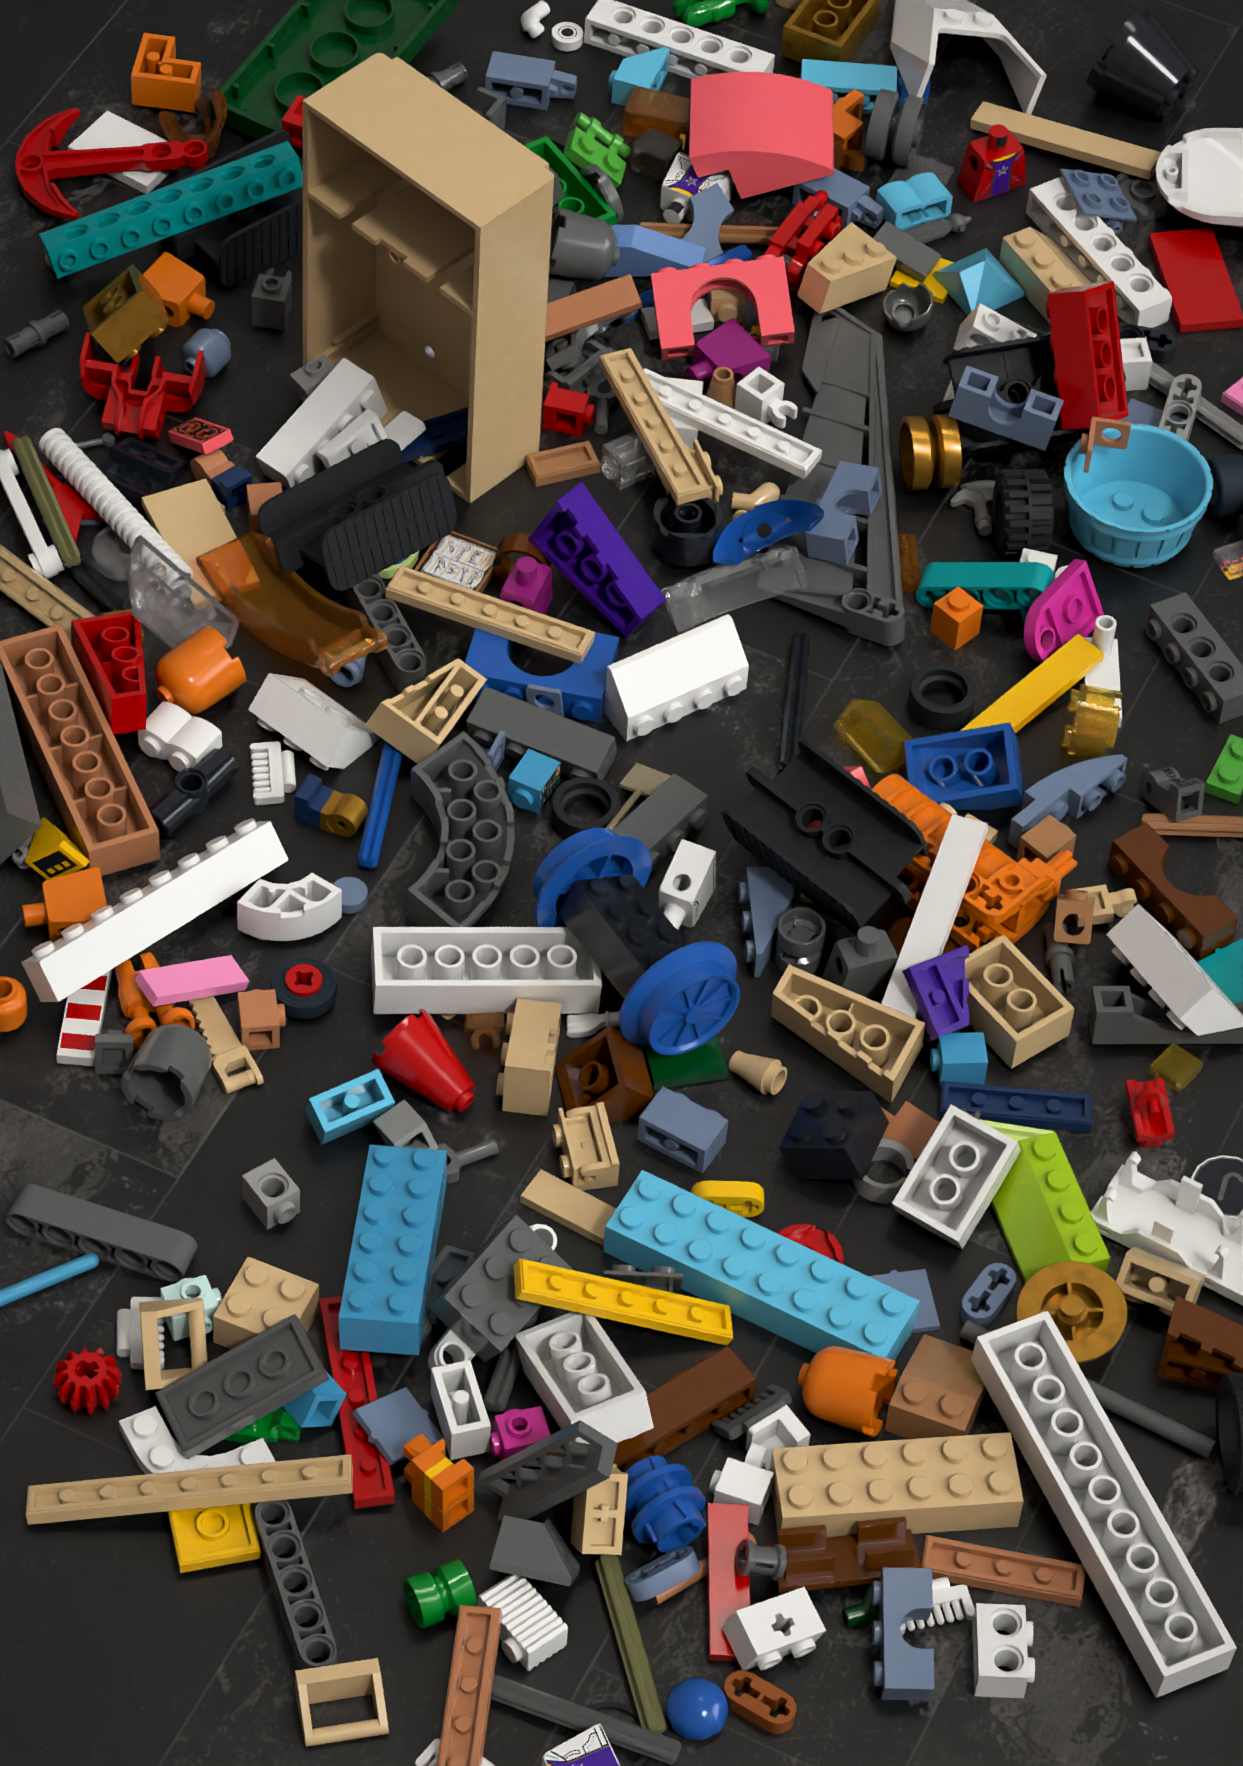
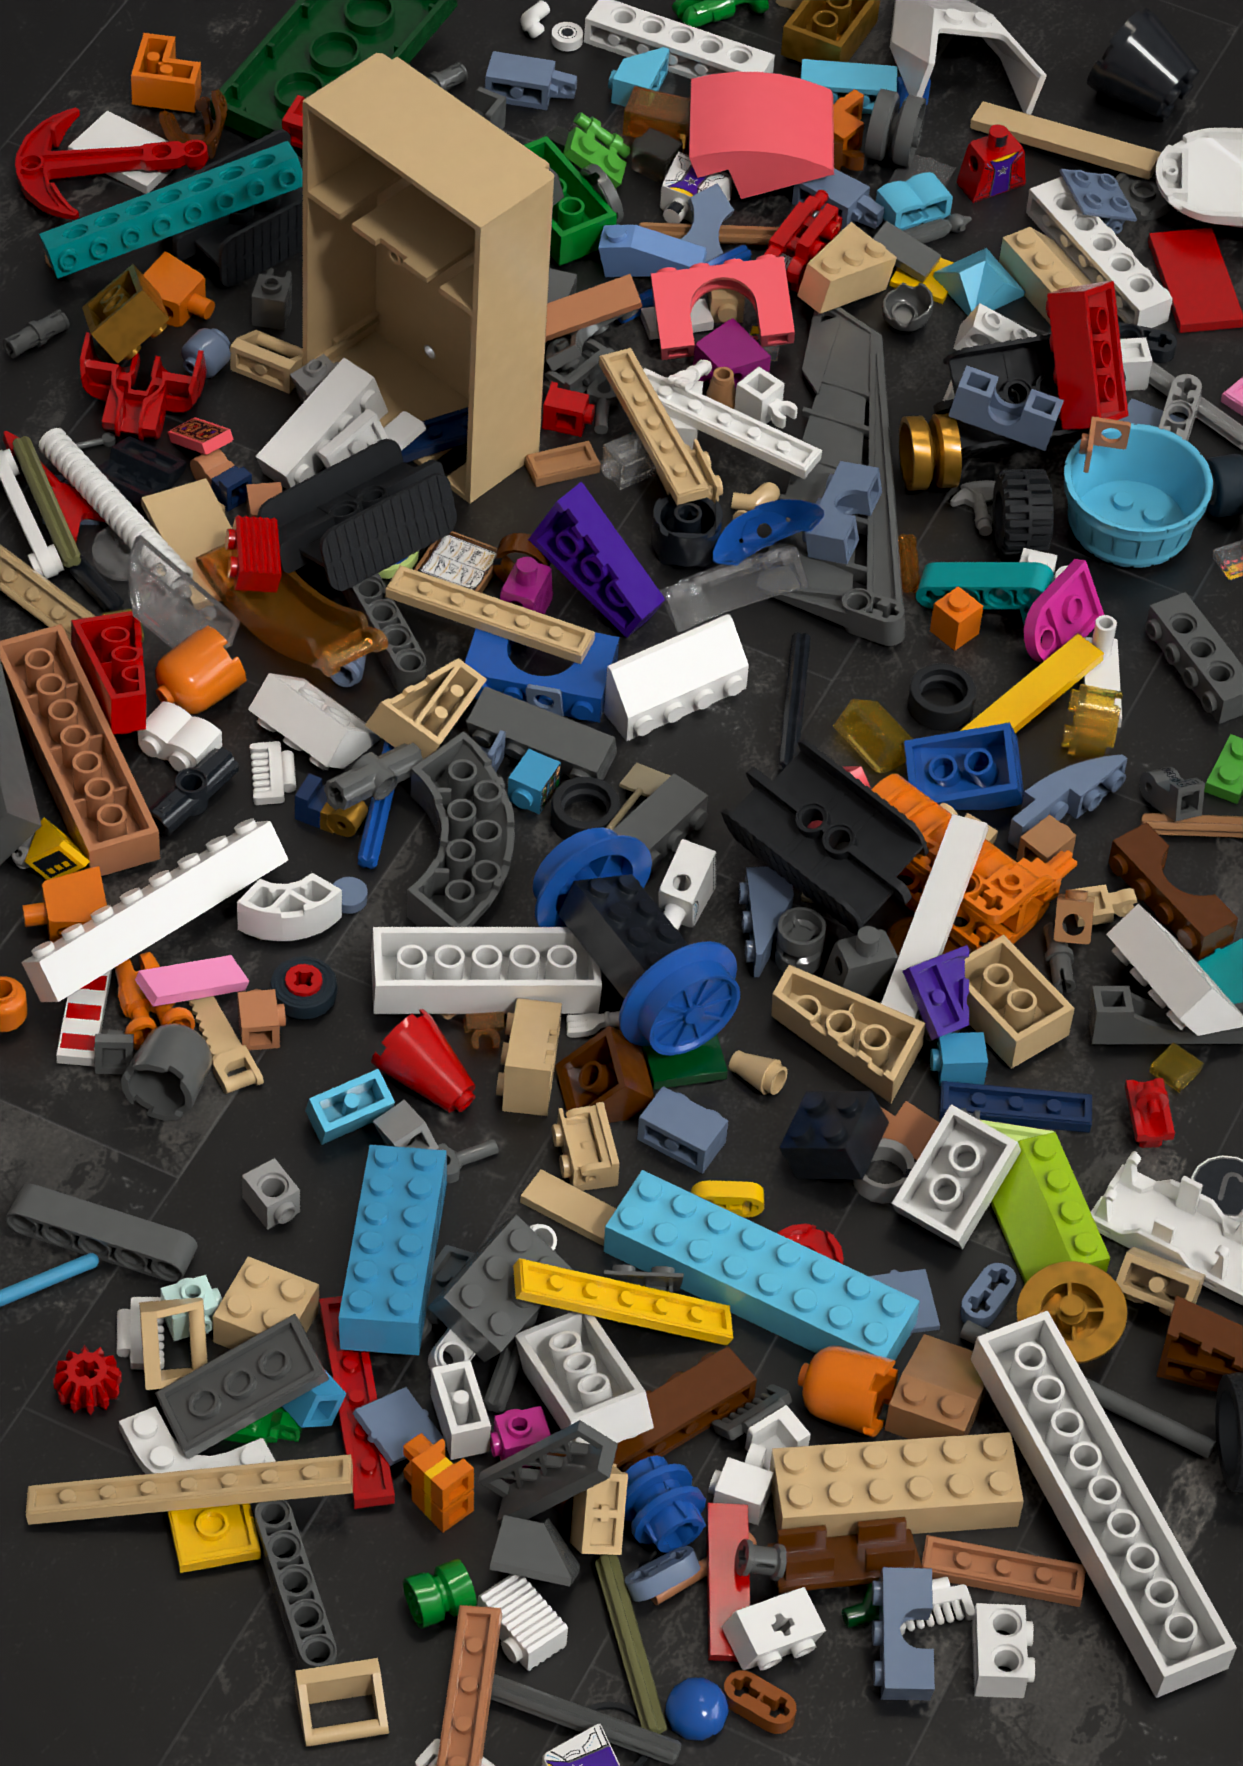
(255, 554): none -> red brick
(263, 364): none -> tan tile
(372, 776): none -> dark grey piece
(581, 246): dark grey cylinder -> none
(686, 378): none -> white piece

